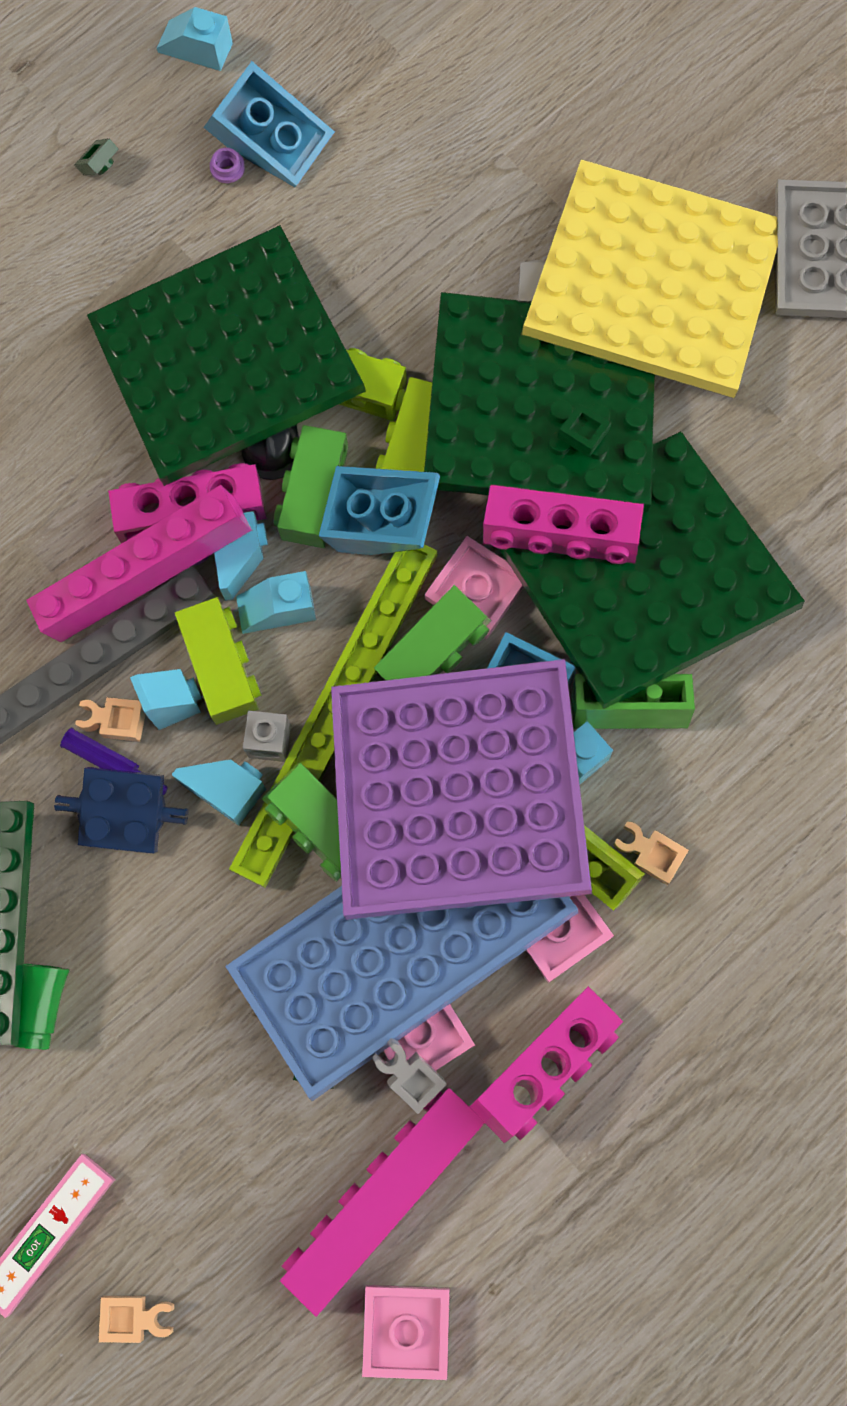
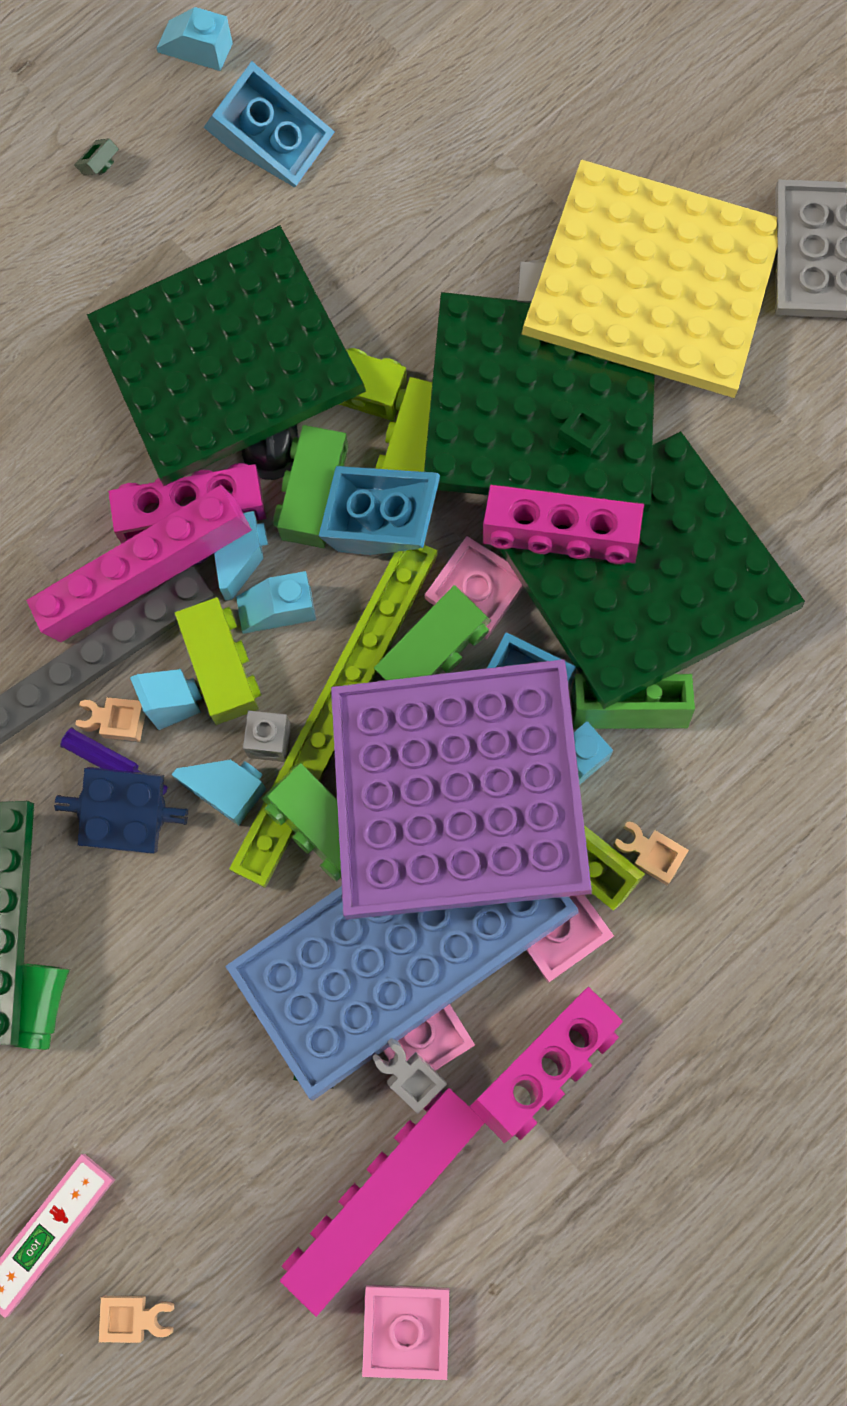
(223, 158): medium lavender plate -> none

